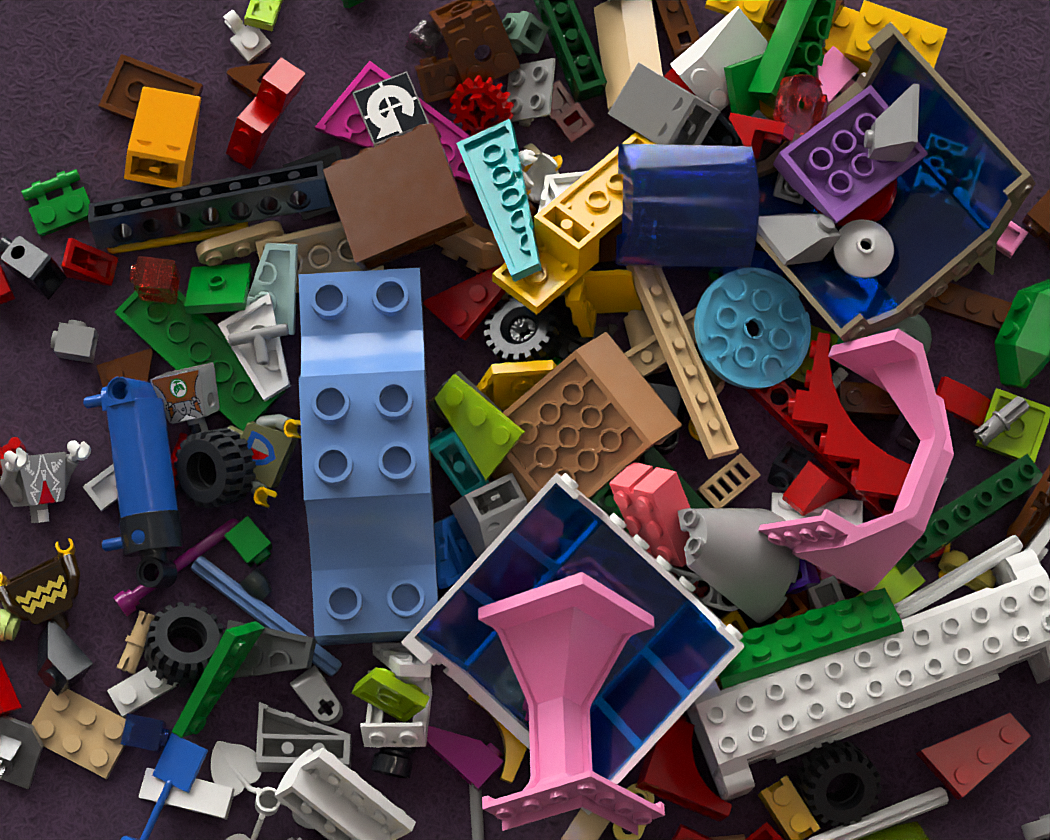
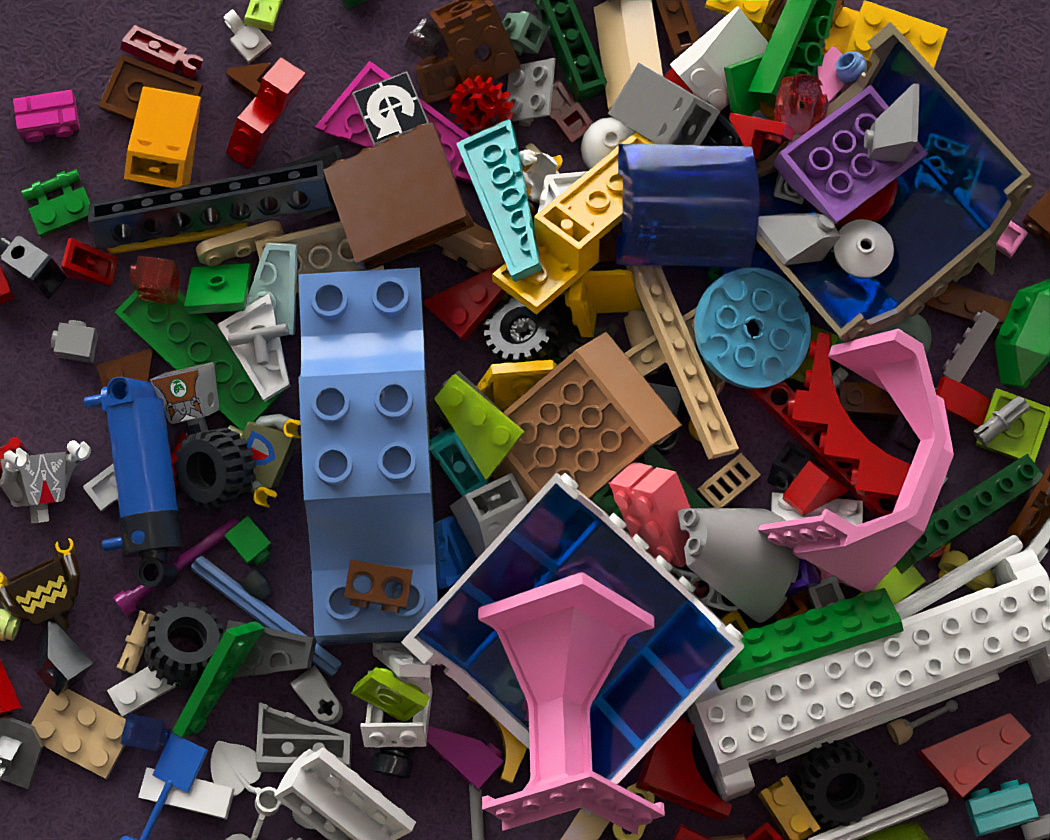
(46, 115): none -> dark pink brick
(160, 51): none -> dark red plate
(380, 576): none -> reddish brown brick
(602, 139): none -> white cylinder
(850, 66): none -> medium blue piece
(902, 730): none -> hinge
(971, 346): none -> light grey piece
(1001, 809): none -> teal brick

